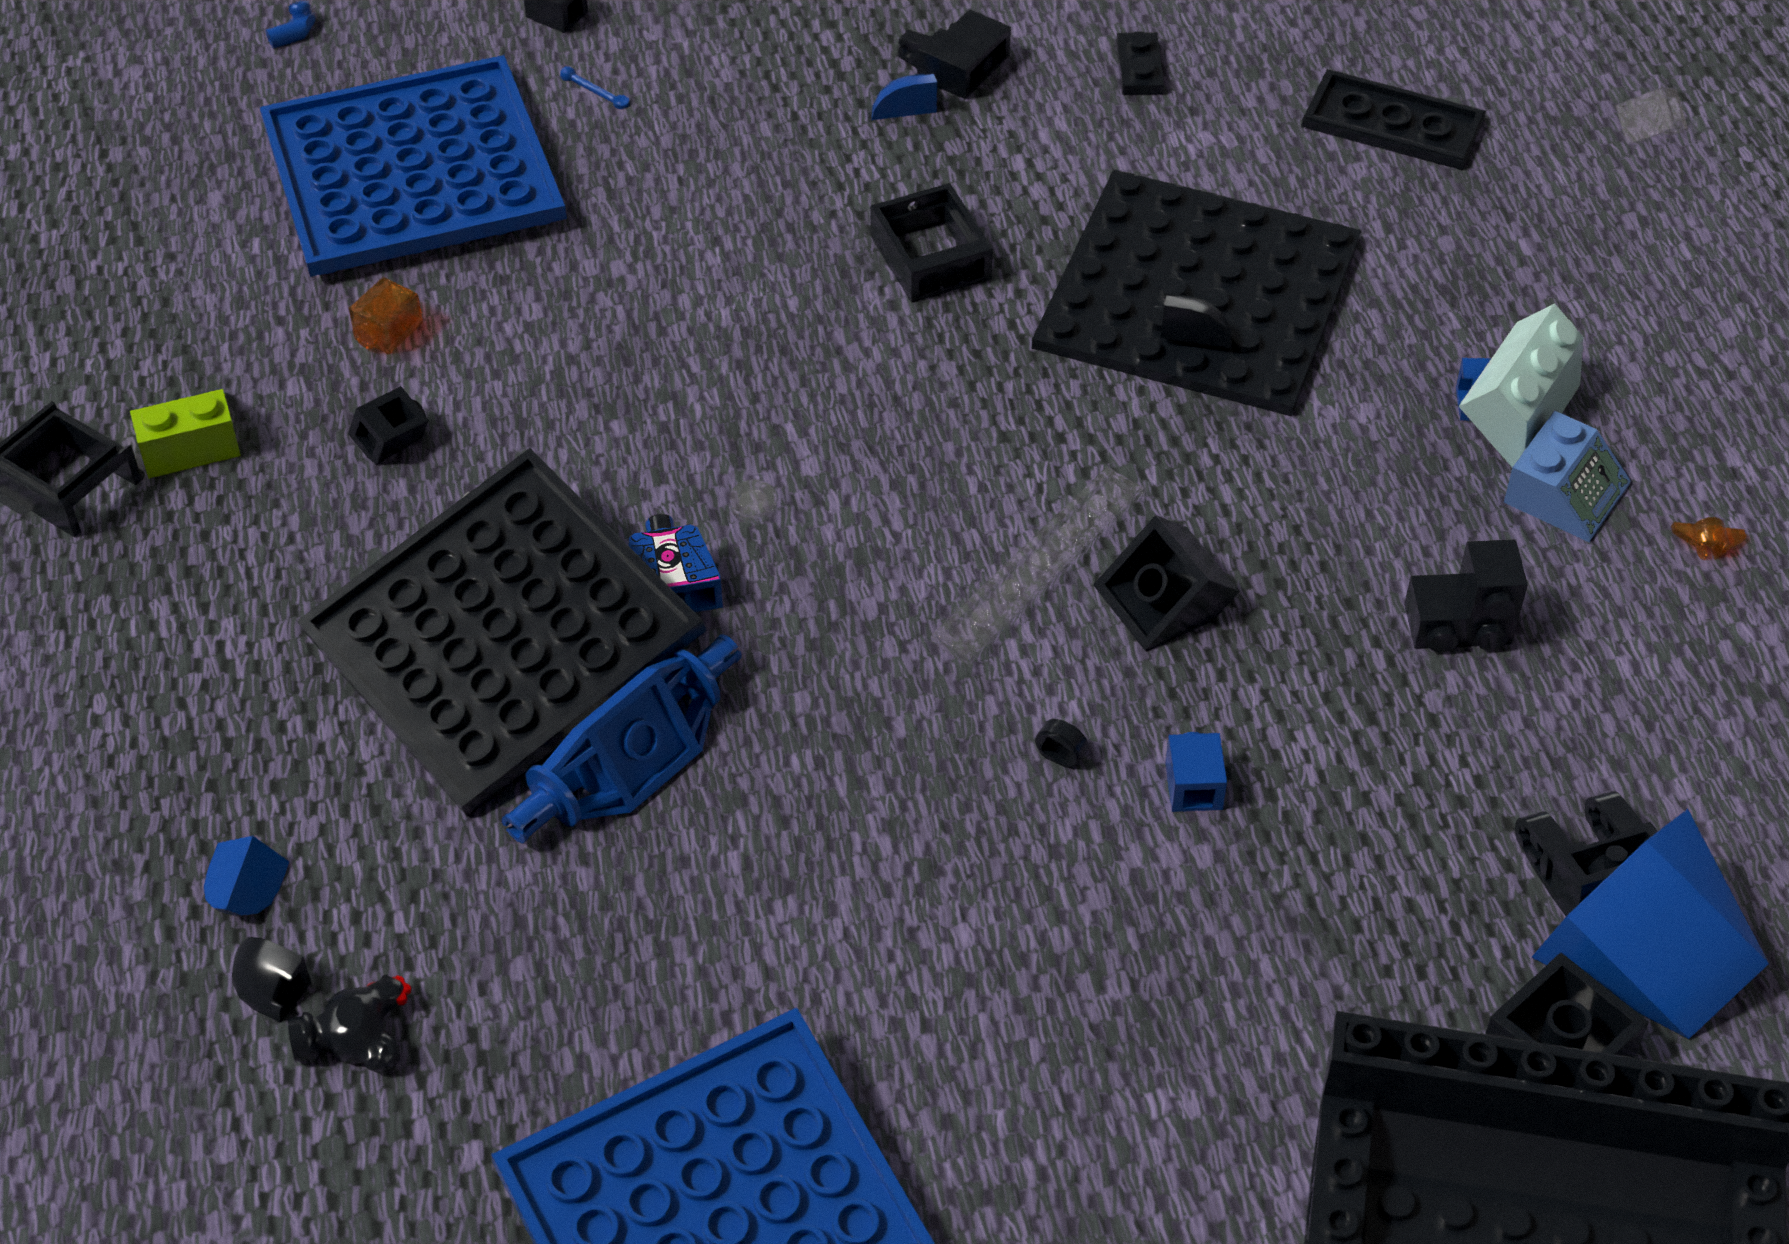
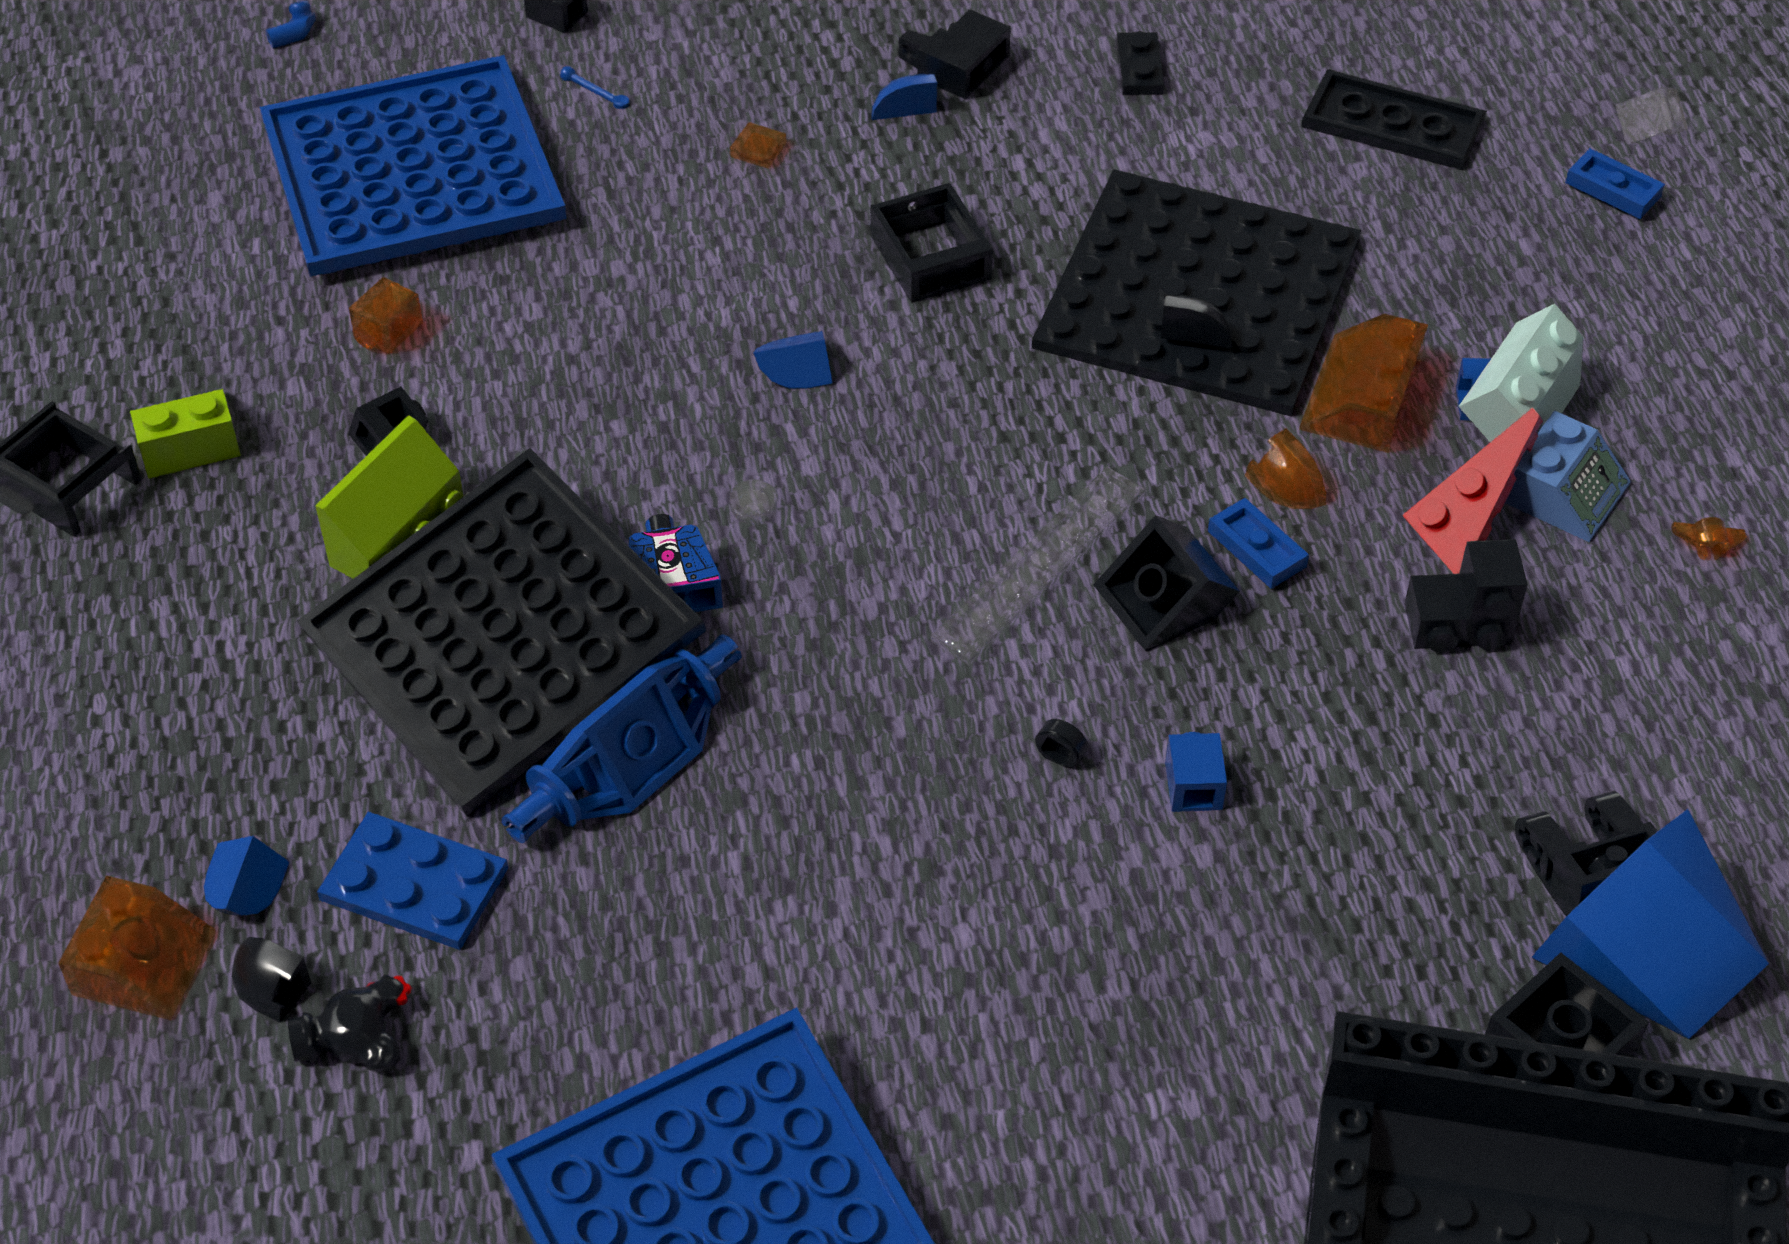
(135, 949): none -> clear orange slope
(387, 498): none -> lime slope
(413, 880): none -> blue plate
(758, 145): none -> clear orange tile
(796, 361): none -> blue brick
(1258, 543): none -> blue plate
(1288, 474): none -> clear orange brick
(1366, 382): none -> clear orange slope
(1473, 495): none -> wing
(1615, 183): none -> blue plate

